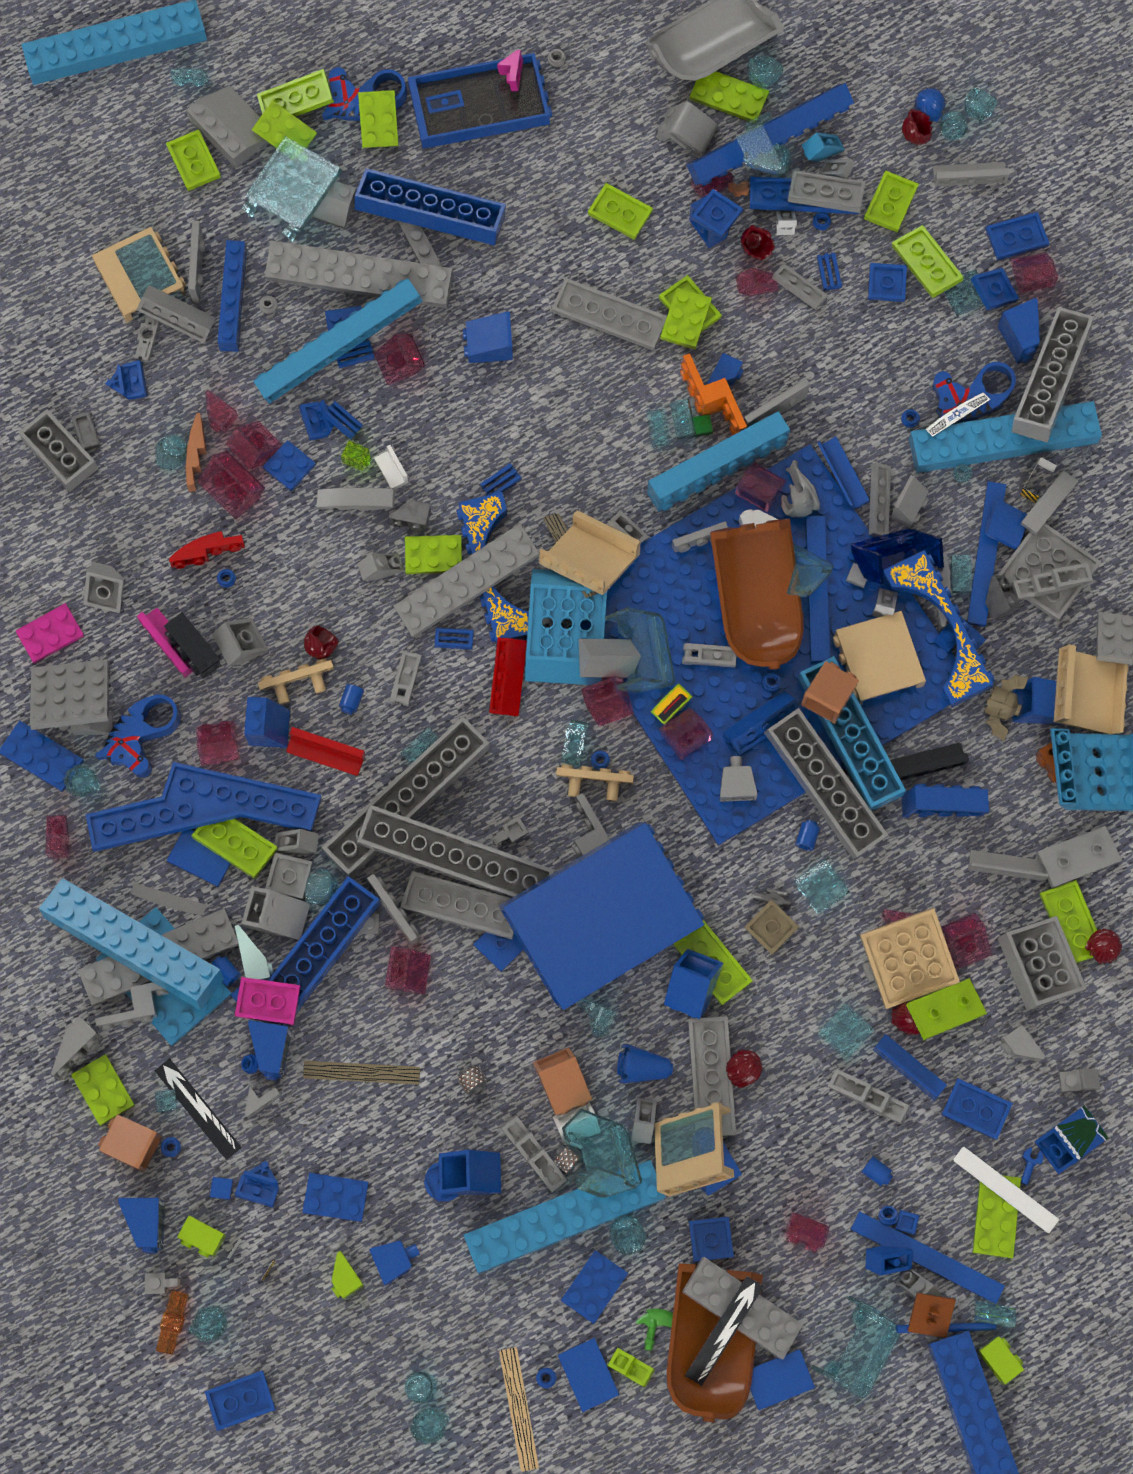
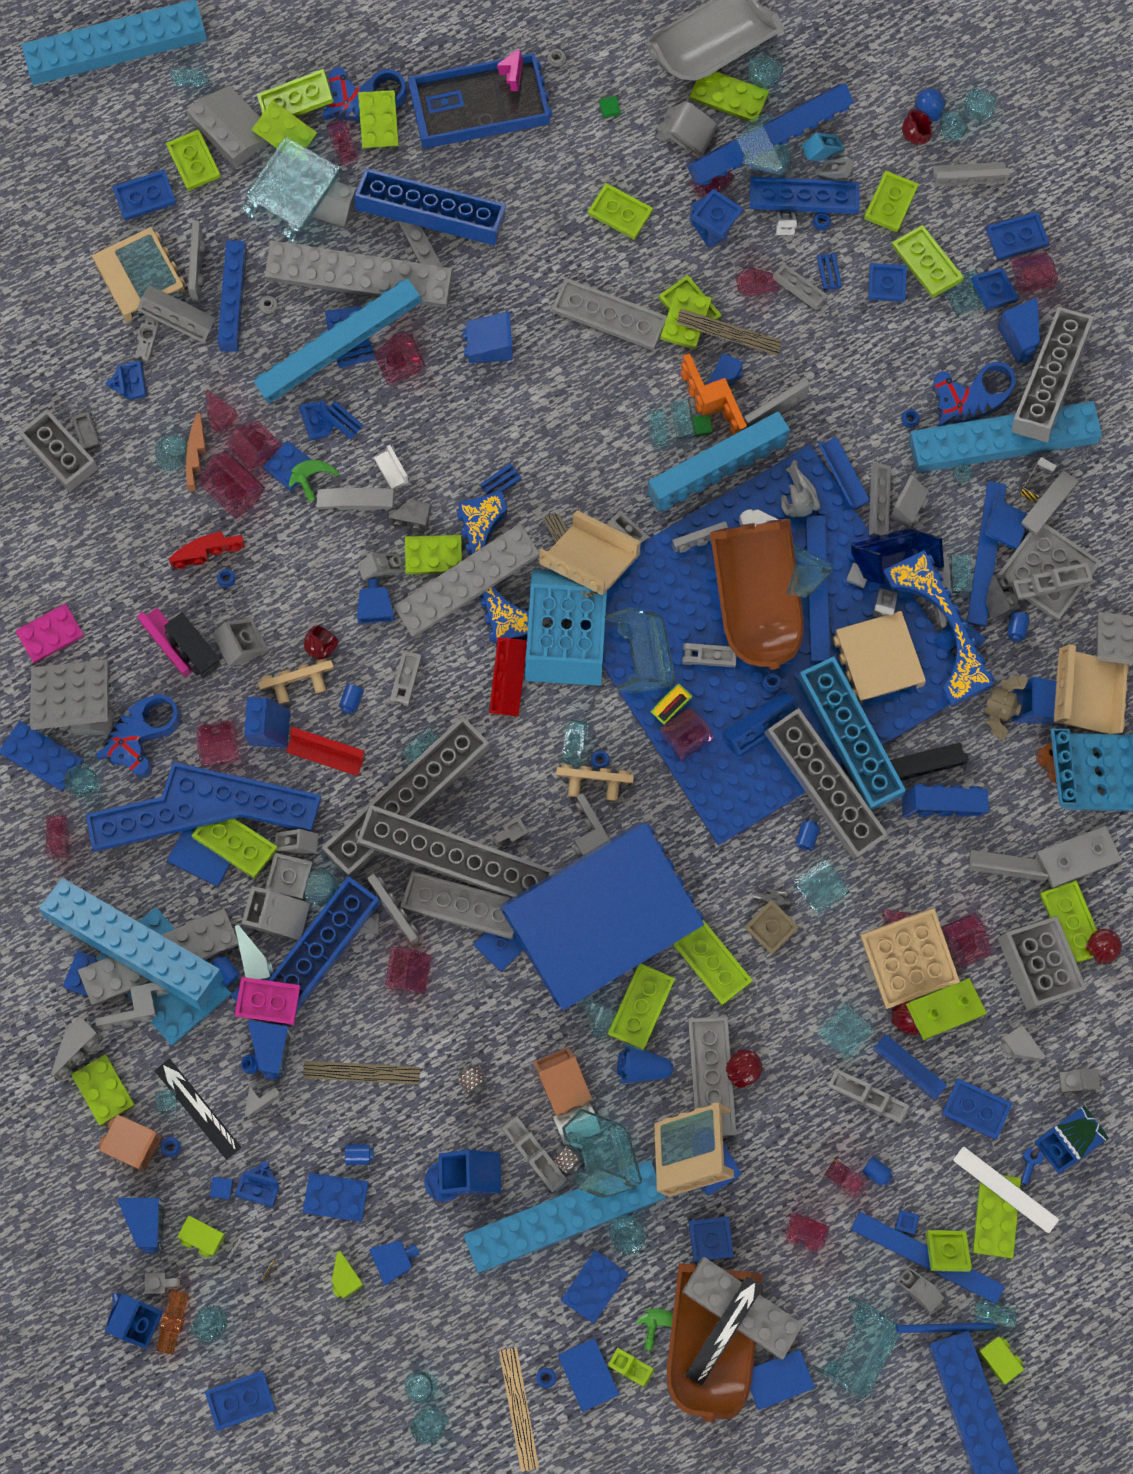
(73, 980): none -> blue wing
(103, 588): light grey slope -> none
(132, 1320): none -> blue piece
(144, 195): none -> blue plate
(168, 900): light grey sticker -> none
(306, 468): none -> bright green piece
(341, 141): none -> clear pink slope
(356, 456): clear neon green brick -> none
(358, 1154): none -> blue brick
(374, 604): none -> blue torso
(458, 639): blue tile -> none
(606, 701): clear pink slope -> none
(607, 658): light grey slope -> none
(609, 107): none -> green tile
(641, 1006): none -> lime plate
(644, 1120): light grey slope -> none
(692, 983): blue slope -> none
(729, 332): none -> dark tan sticker
(737, 782): light grey torso -> none
(738, 190): nougat piece -> none
(757, 242): dark red hair -> none
(760, 486): clear pink slope -> none
(826, 191): light grey plate -> none
(830, 691): nougat slope -> none
(845, 1179): none -> clear pink slope
(888, 1211): blue plate -> none
(888, 1260): blue slope -> none
(931, 1315): dark orange piece -> none
(948, 1250): none -> lime plate
(957, 413): white sticker -> none
(1018, 626): none -> blue brick

